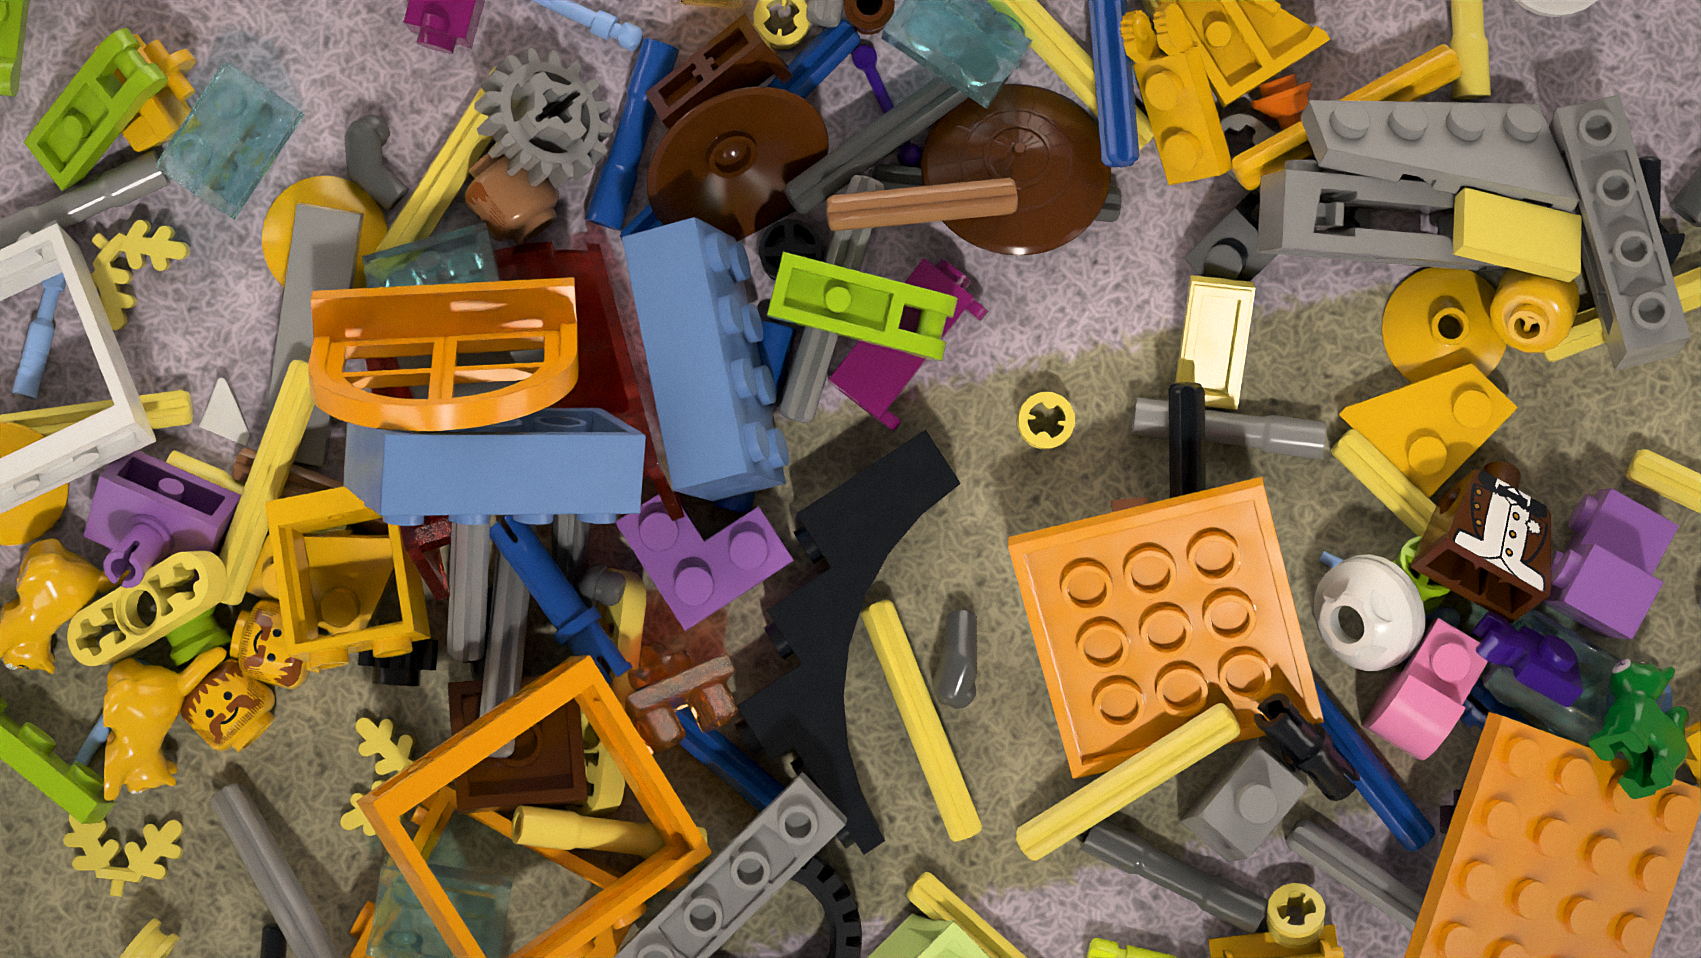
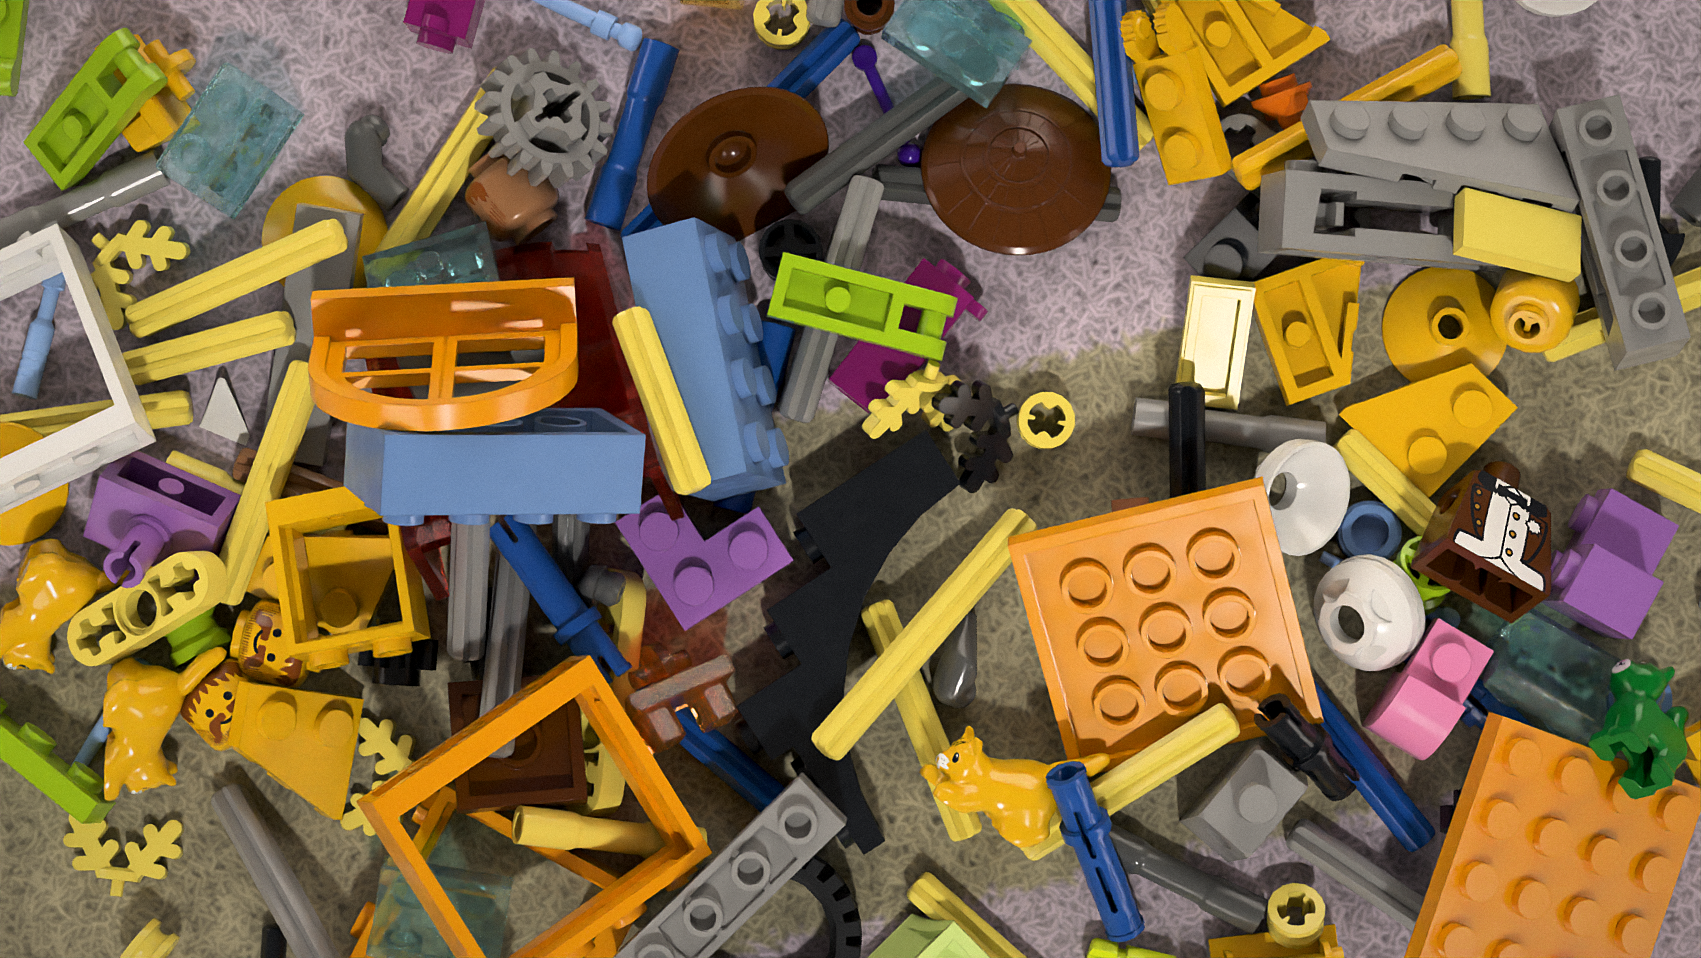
(210, 347): none -> light yellow axle
(236, 278): none -> light yellow axle
(299, 739): none -> yellow wing
(661, 401): none -> light yellow axle
(728, 62): reddish brown hinge -> none
(909, 395): none -> light yellow animal
(920, 637): none -> light yellow axle
(921, 204): medium nougat axle -> none
(974, 411): none -> black animal
(1005, 790): none -> yellow animal
(1087, 830): none -> blue pin
(1309, 325): none -> yellow wing
(1313, 497): none -> white piece
(1369, 529): none -> medium blue tile
(1537, 661): dark purple plate -> none

